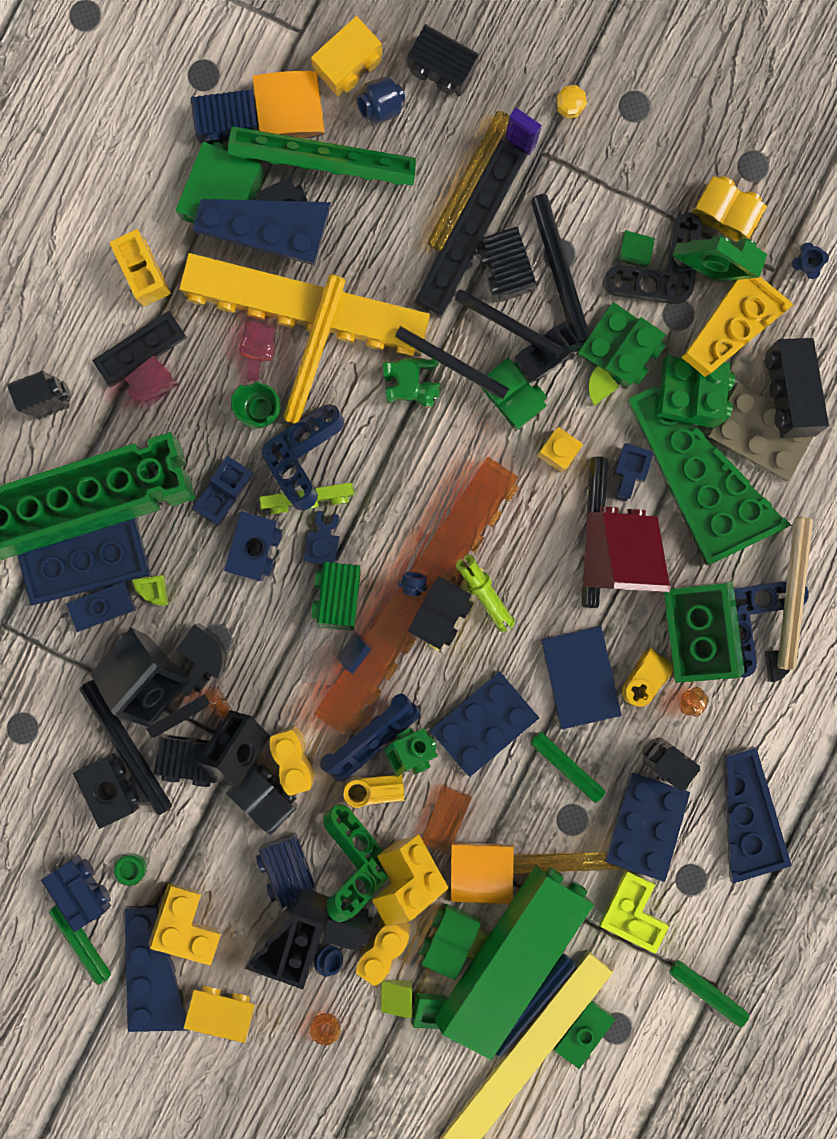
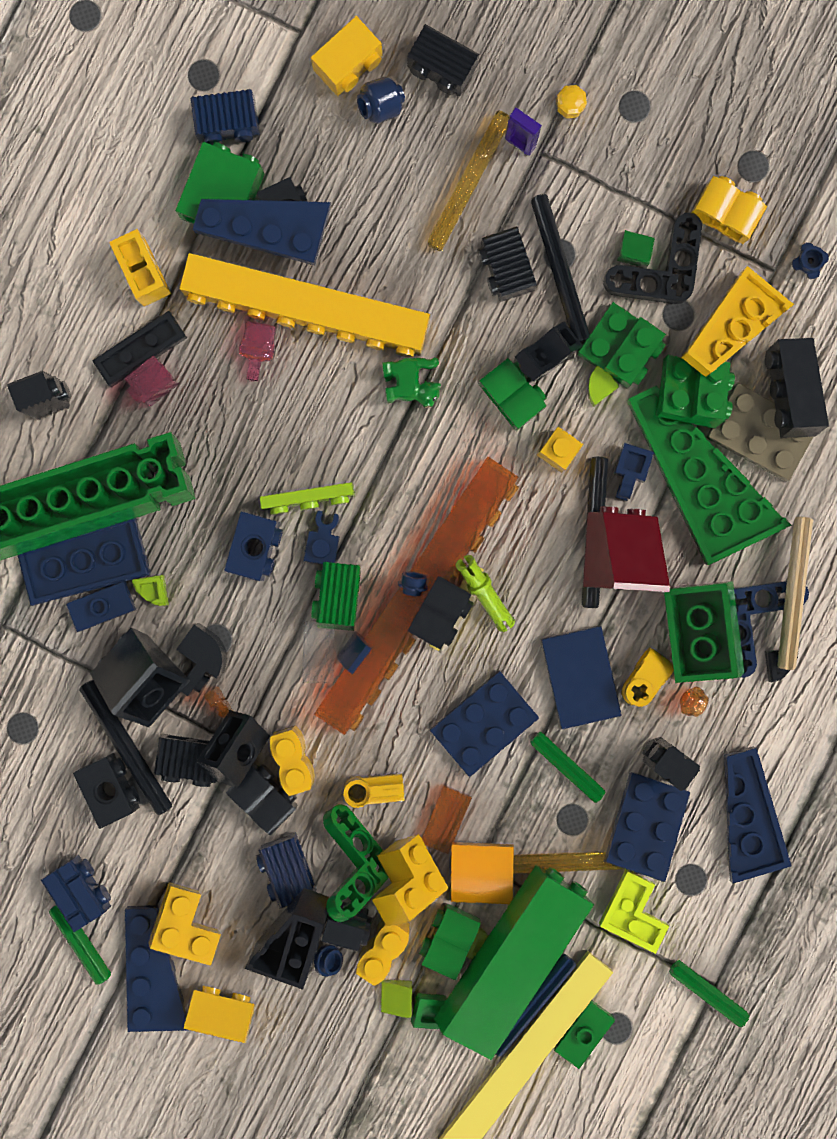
(130, 869): green tile -> none
(178, 716): black tile -> none
(222, 491): dark blue slope -> none
(255, 405): green hair -> none
(289, 103): light orange slope -> none
(291, 450): dark blue beam -> none
(314, 348): yellow axle -> none
(321, 156): green plate -> none
(321, 1037): clear orange plate -> none
(371, 739): dark blue plate -> none
(411, 752): green brick -> none
(451, 362): black bar -> none
(470, 228): black tile -> none
(509, 323): black bar -> none
(722, 259): green plate -> none

